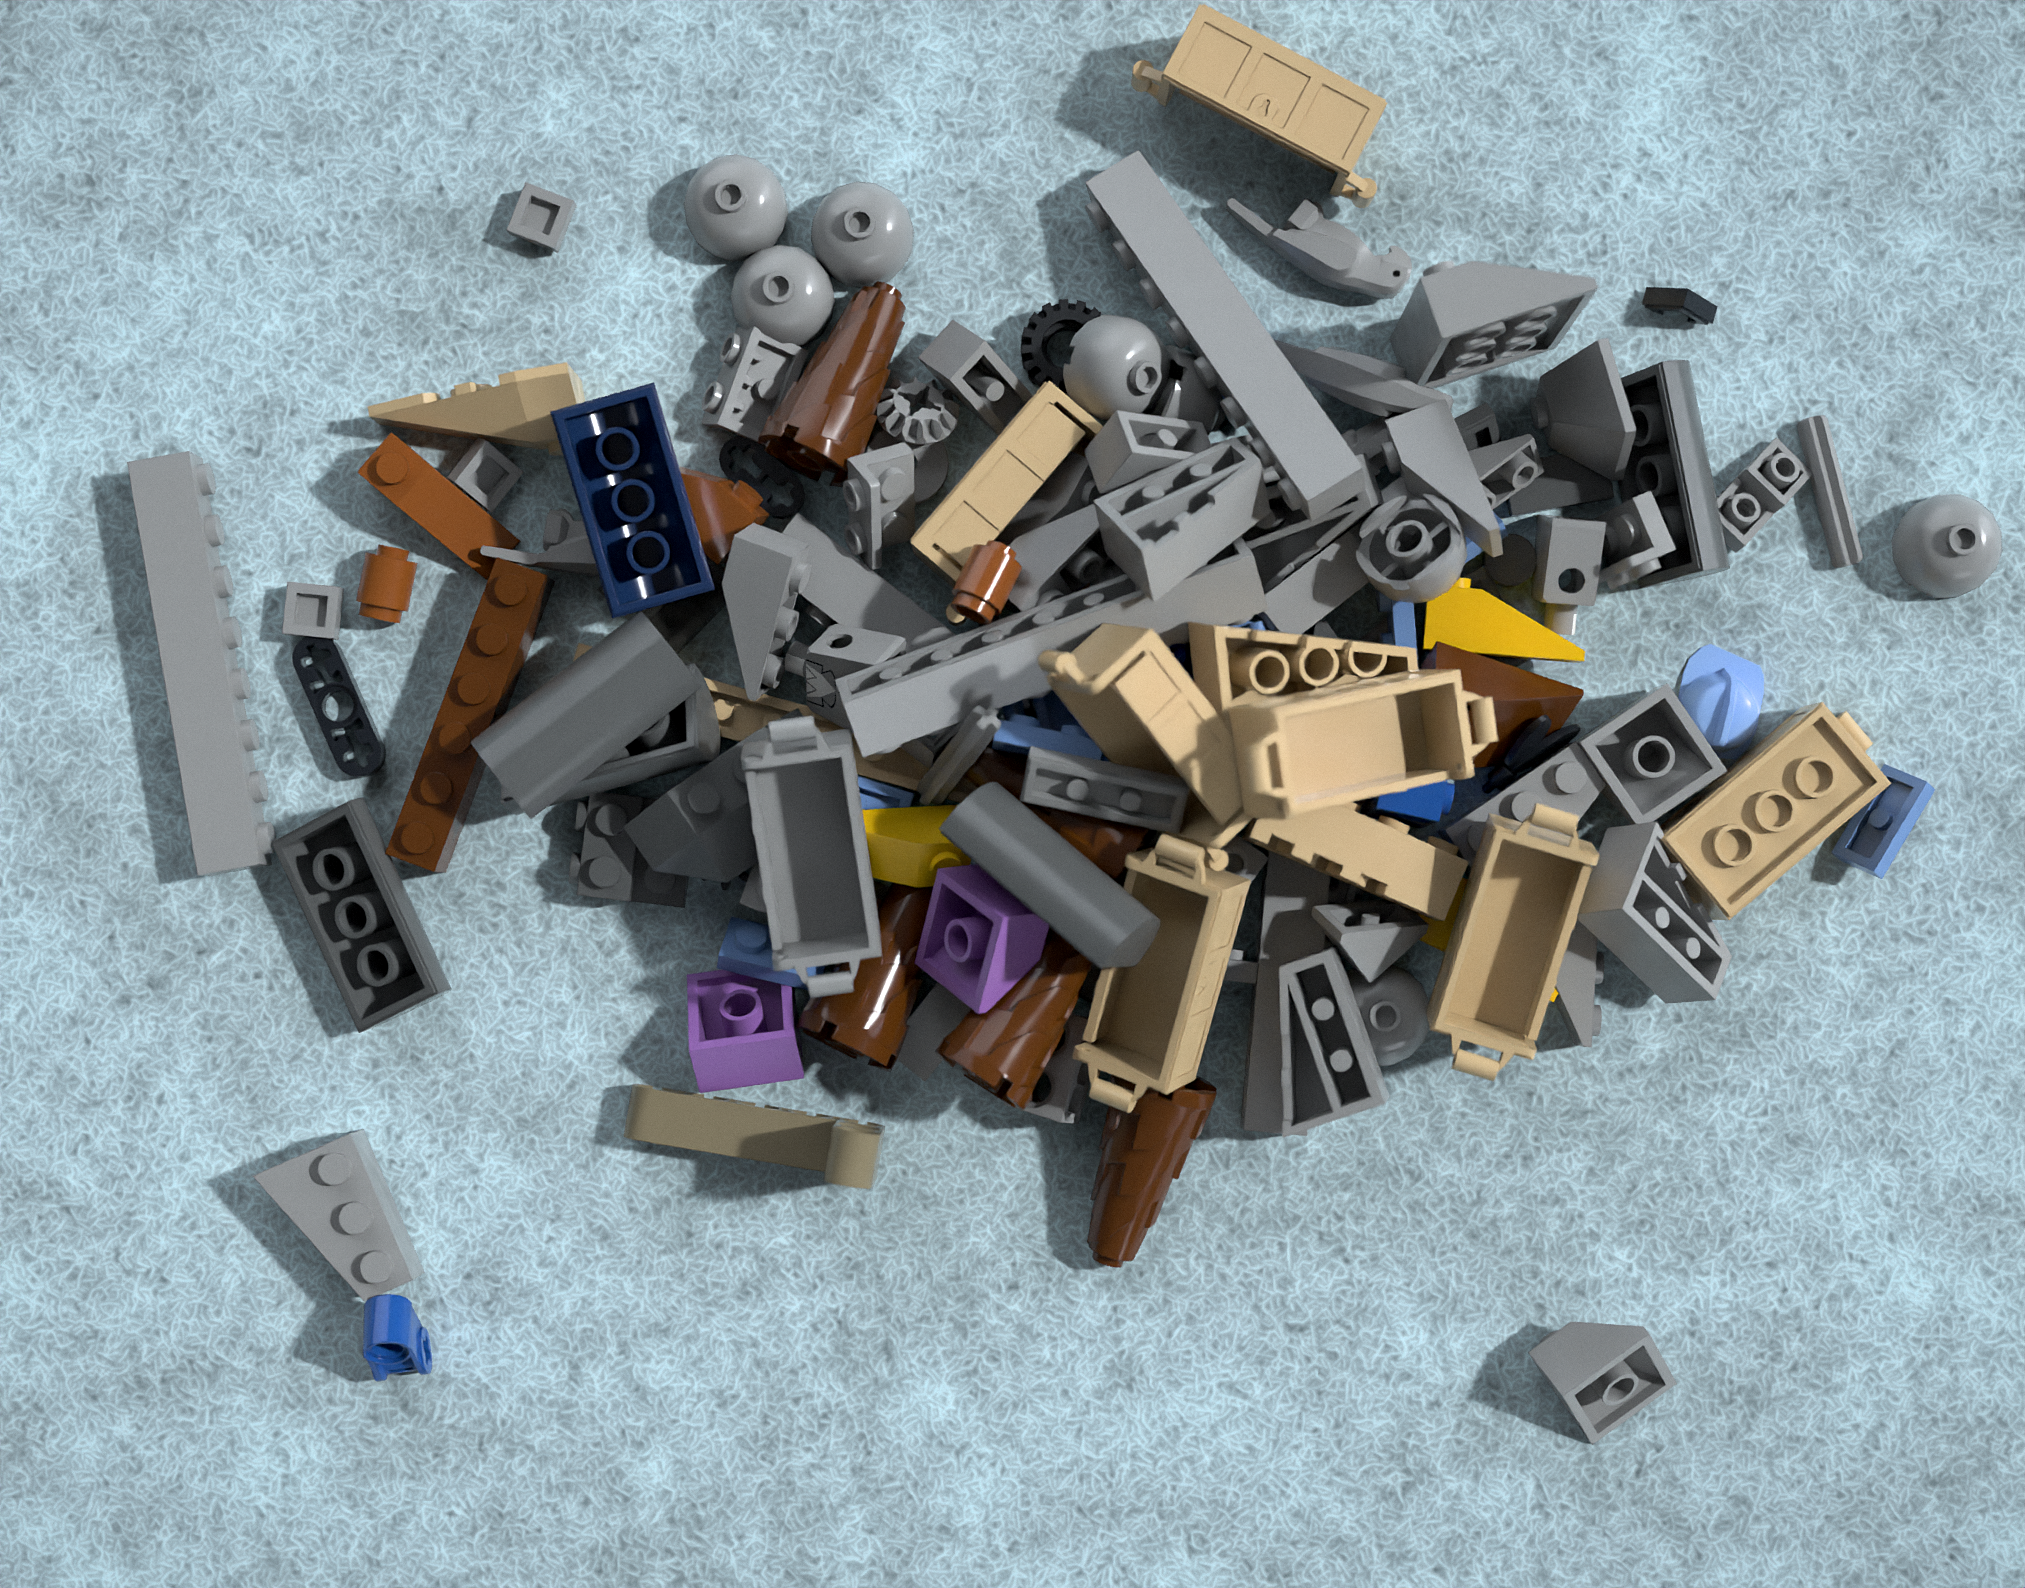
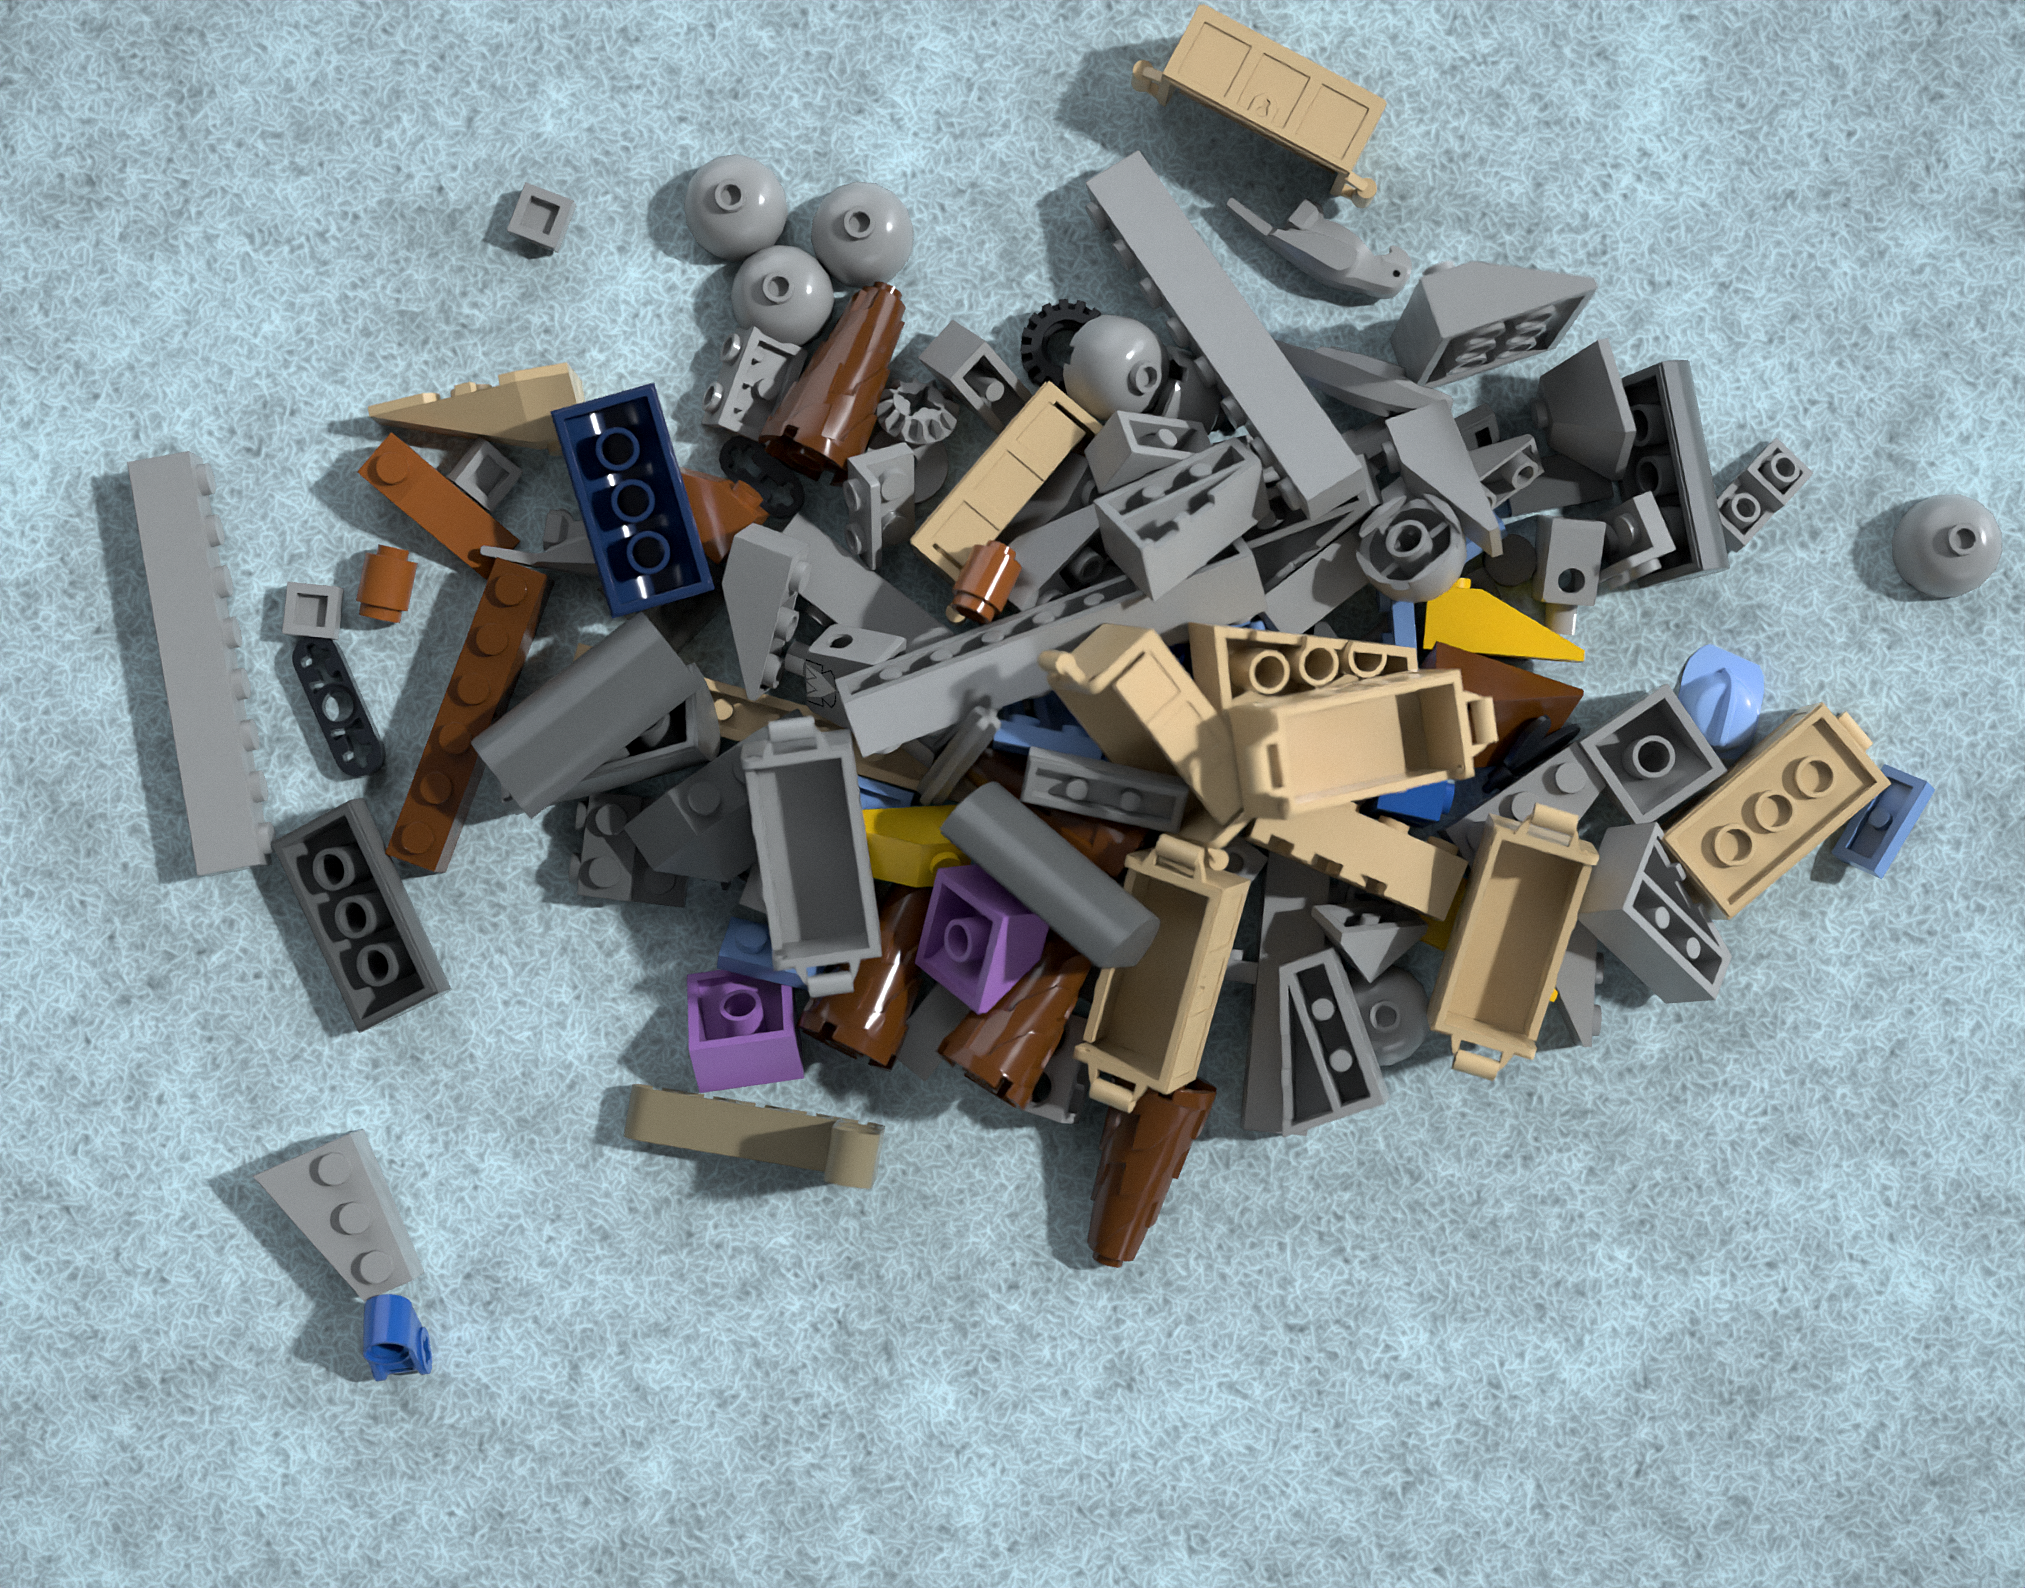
(1602, 1373): light grey slope -> none
(1680, 300): black tile -> none
(1829, 491): light grey axle -> none

